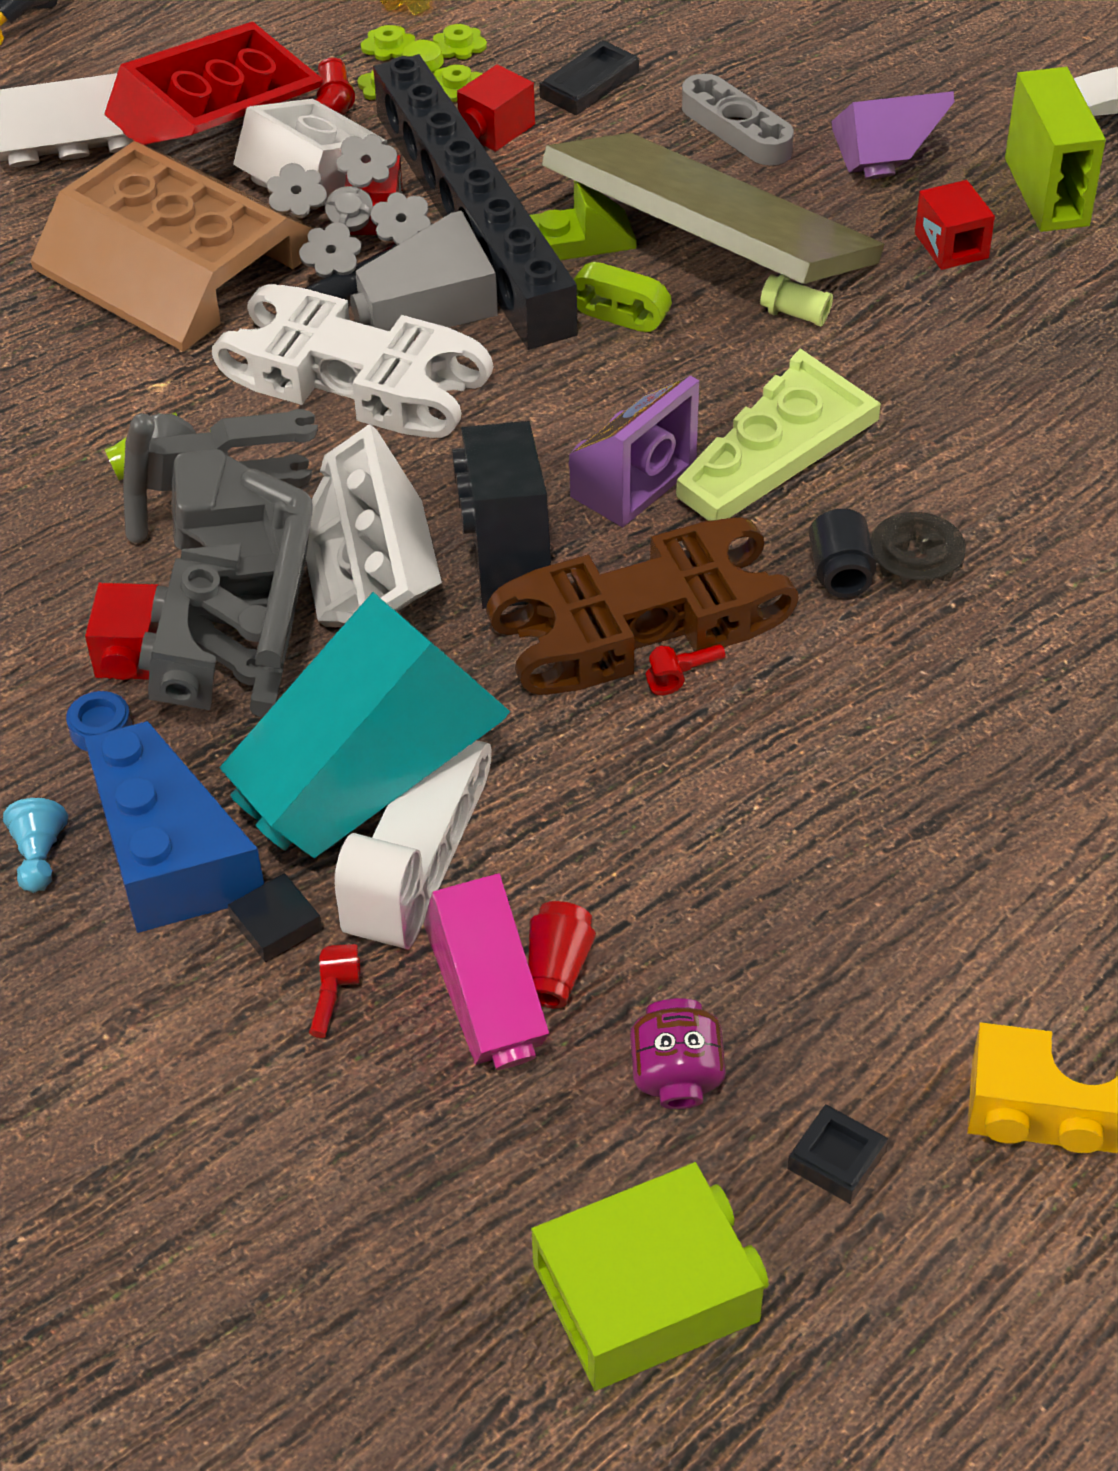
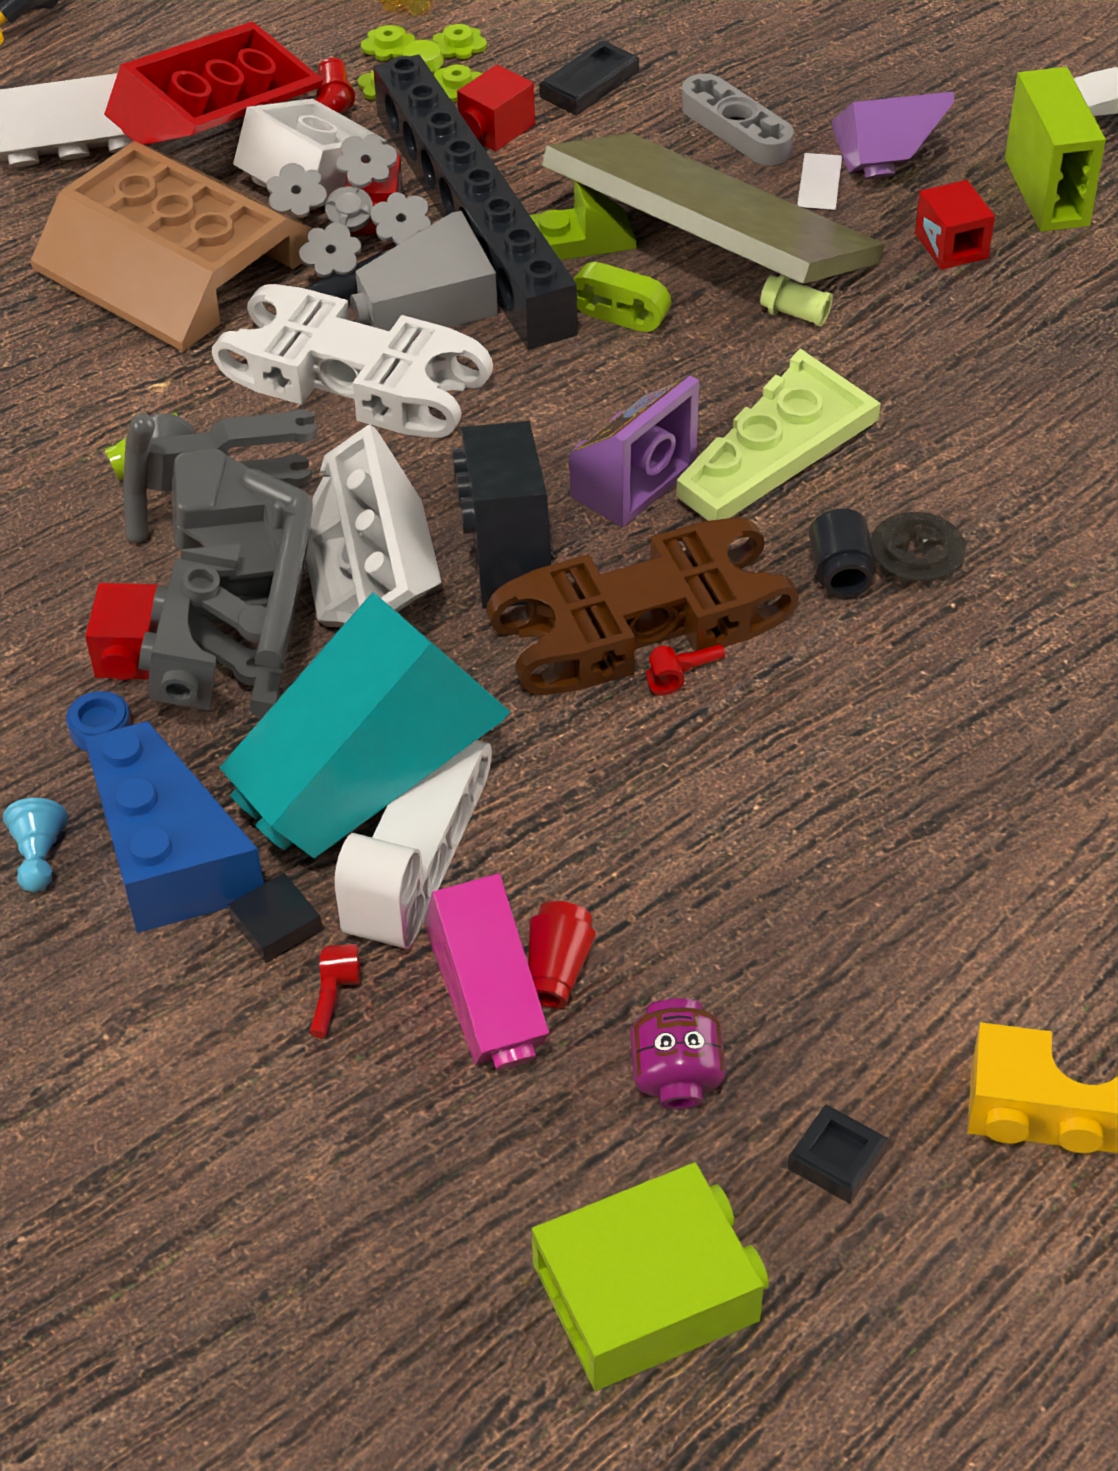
(819, 181): none -> white sticker

